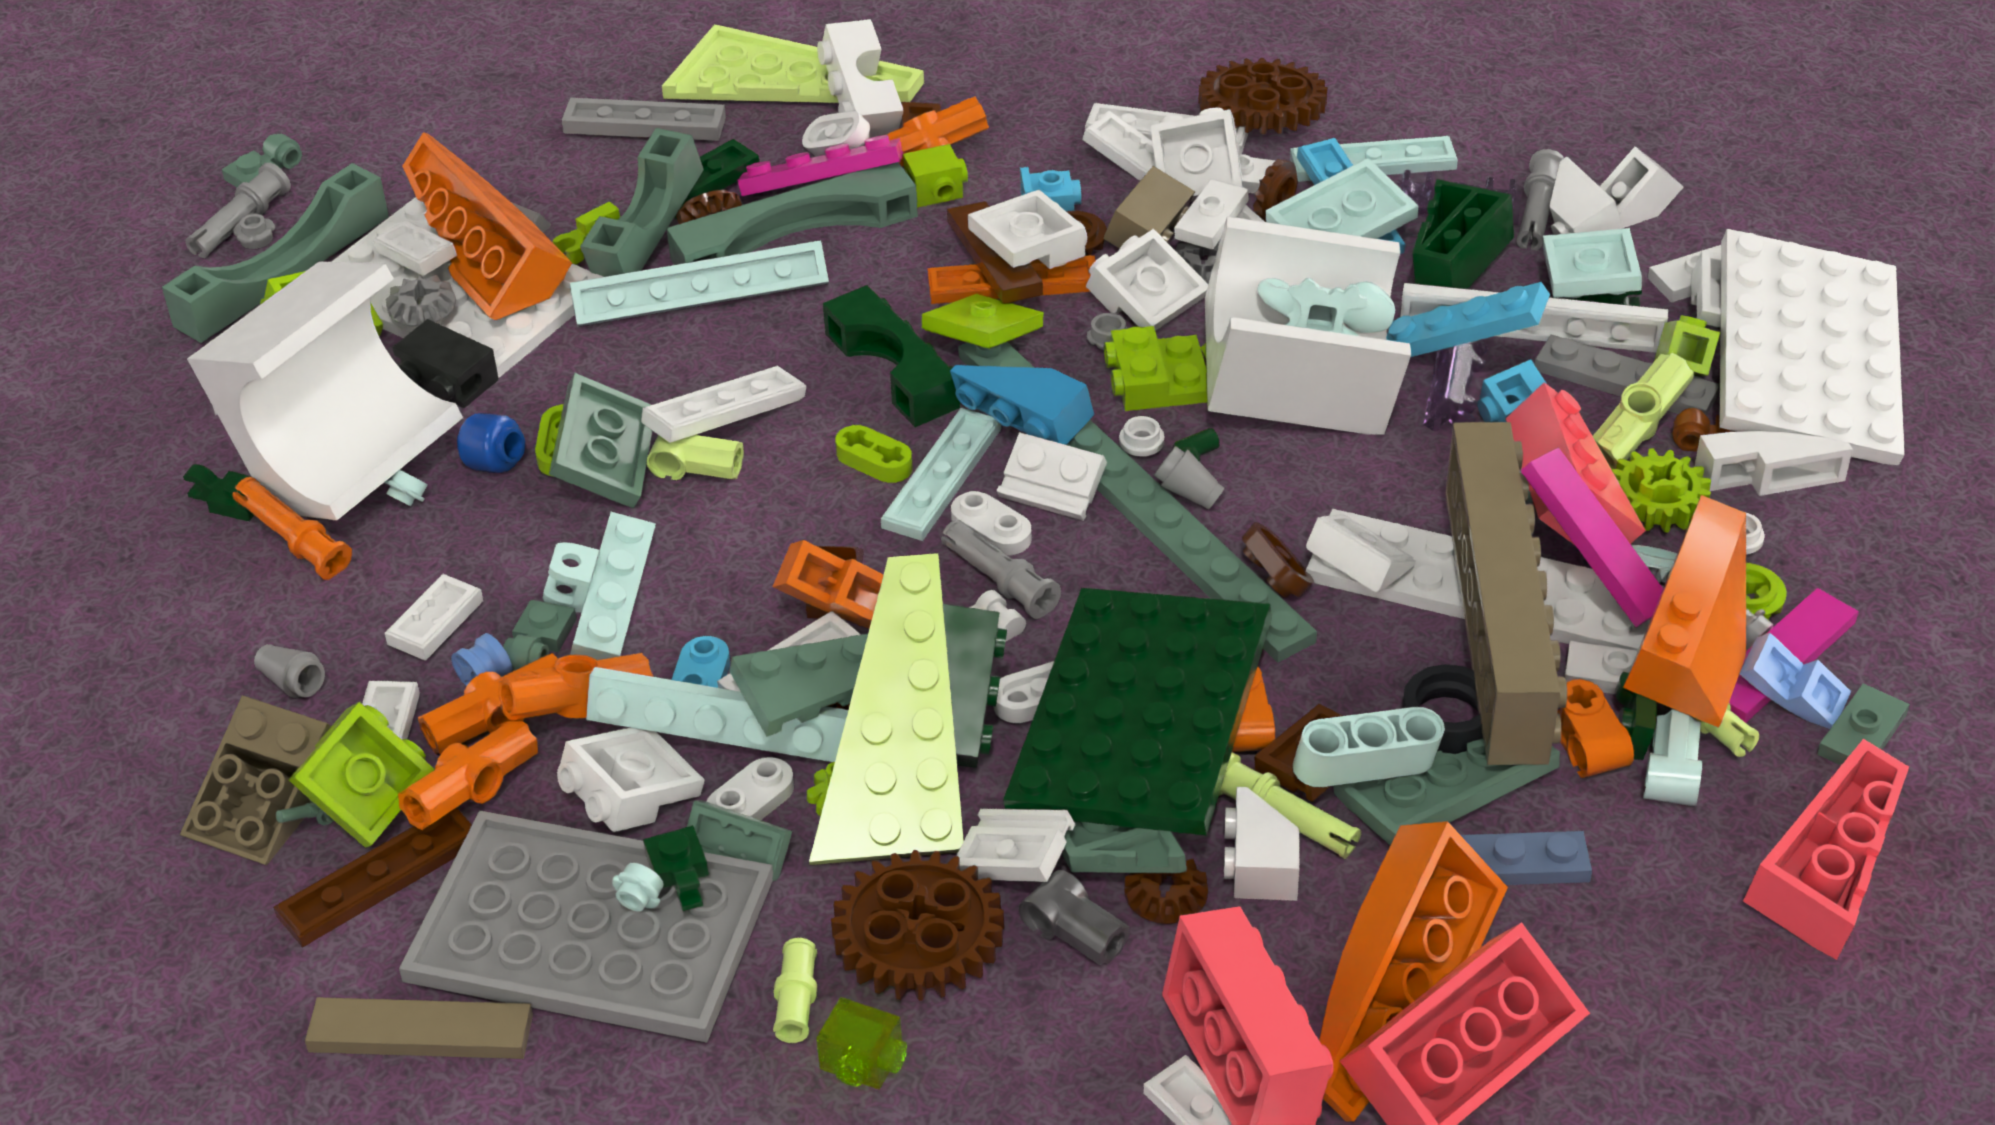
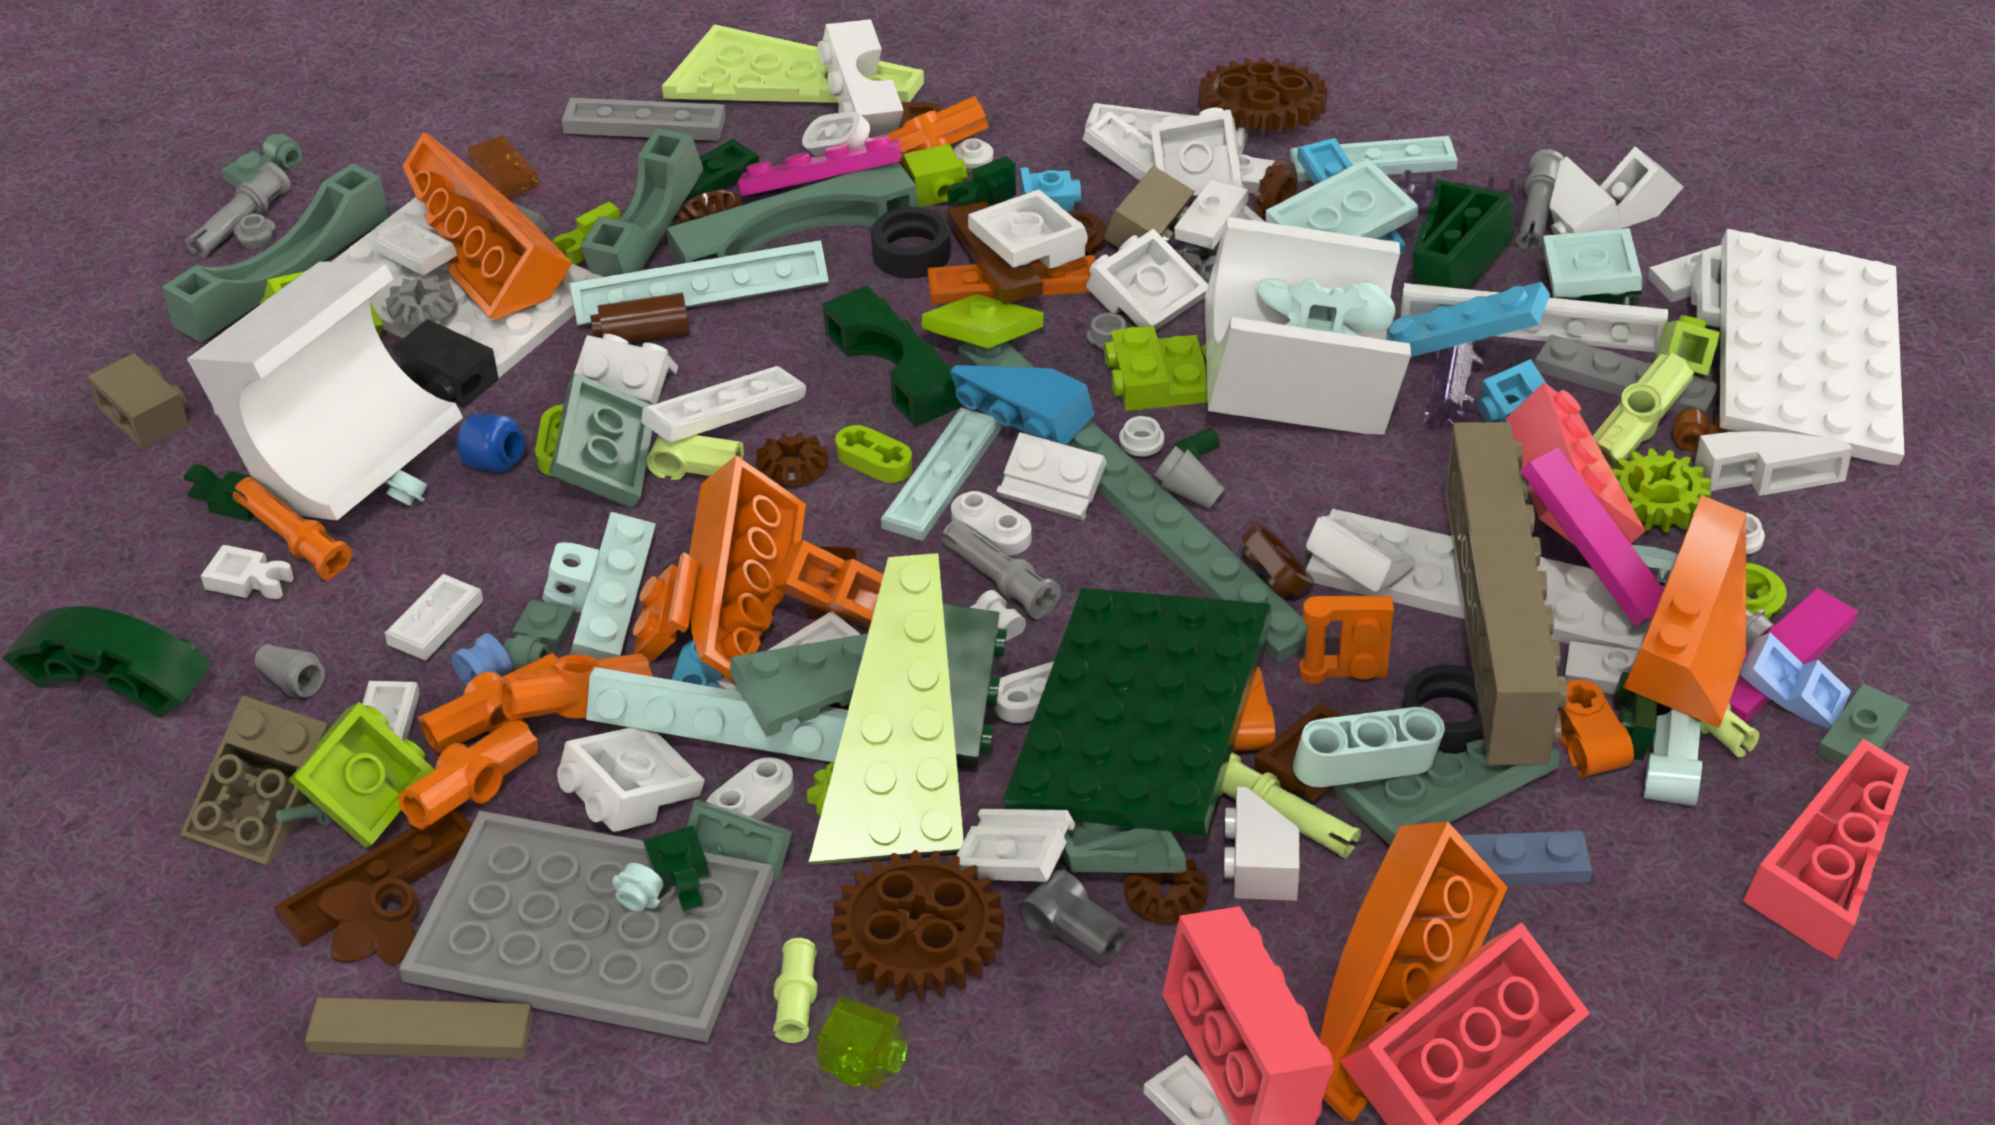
(111, 646): none -> dark green brick
(139, 400): none -> dark tan brick
(242, 570): none -> white plate
(365, 925): none -> reddish brown plate
(503, 166): none -> clear orange plate
(625, 366): none -> white bracket
(642, 318): none -> reddish brown brick
(665, 607): none -> orange plate
(741, 542): none -> orange wedge
(792, 471): none -> reddish brown gear
(914, 261): none -> black tyre
(974, 153): none -> white plate
(989, 183): none -> dark green plate
(1362, 637): none -> orange plate

